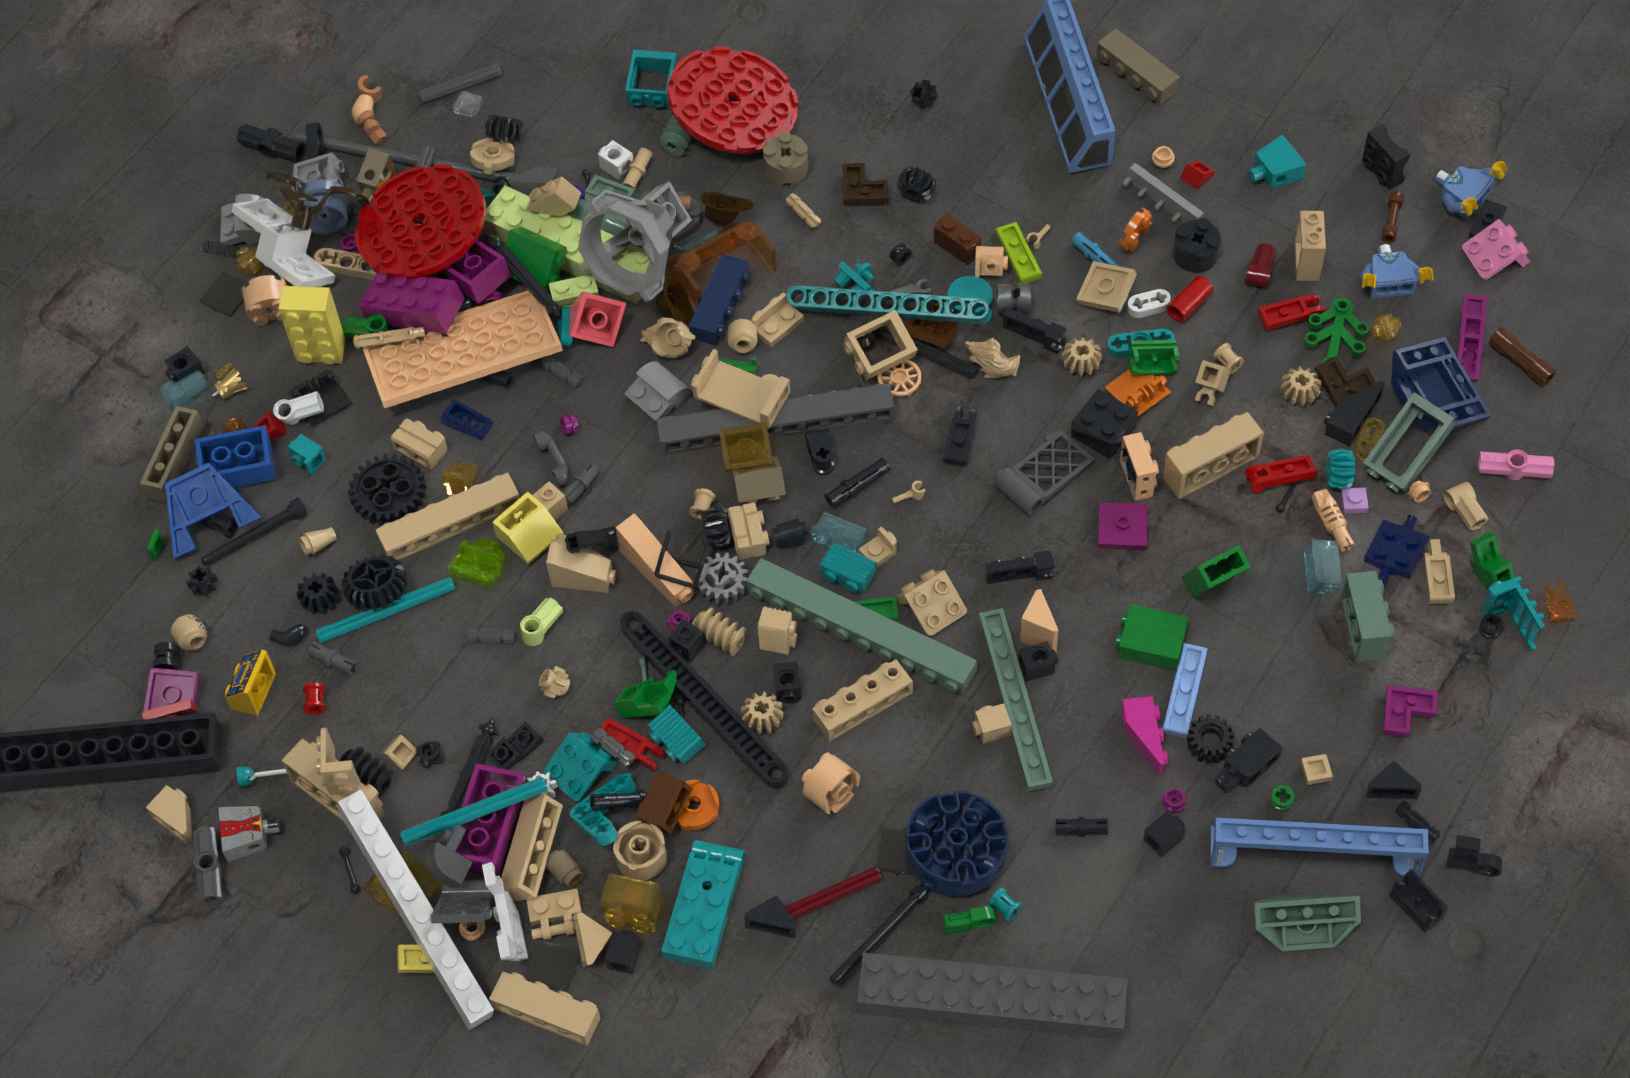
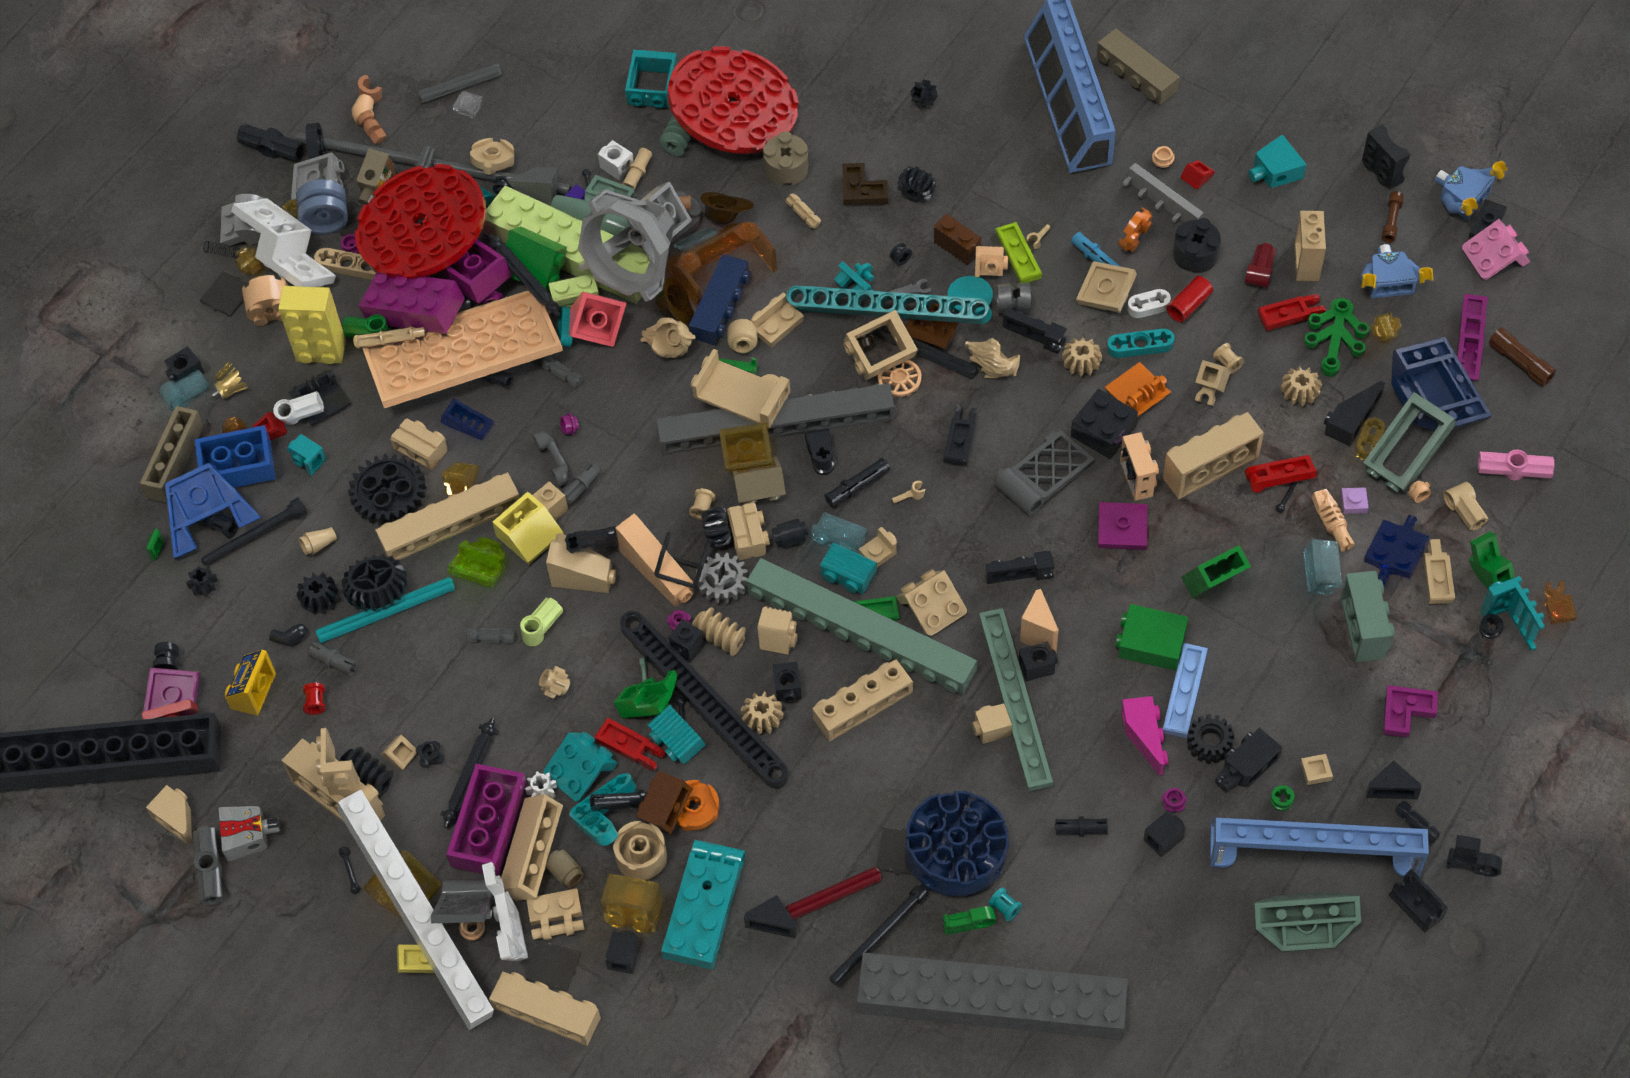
(189, 632): tan head -> none
(246, 775): teal hinge -> none
(302, 213): dark brown plant -> none
(443, 860): dark grey brick -> none
(474, 811): teal axle -> none
(504, 128): black gear -> none
(515, 748): black slope -> none
(554, 198): tan slope -> none
(590, 937): tan slope -> none
(613, 747): dark grey axle -> none
(657, 390): light grey brick -> none
(830, 783): light nougat brick -> none
(1153, 357): green hinge -> none
(1338, 384): dark brown plate -> none
(1340, 468): teal gear -> none

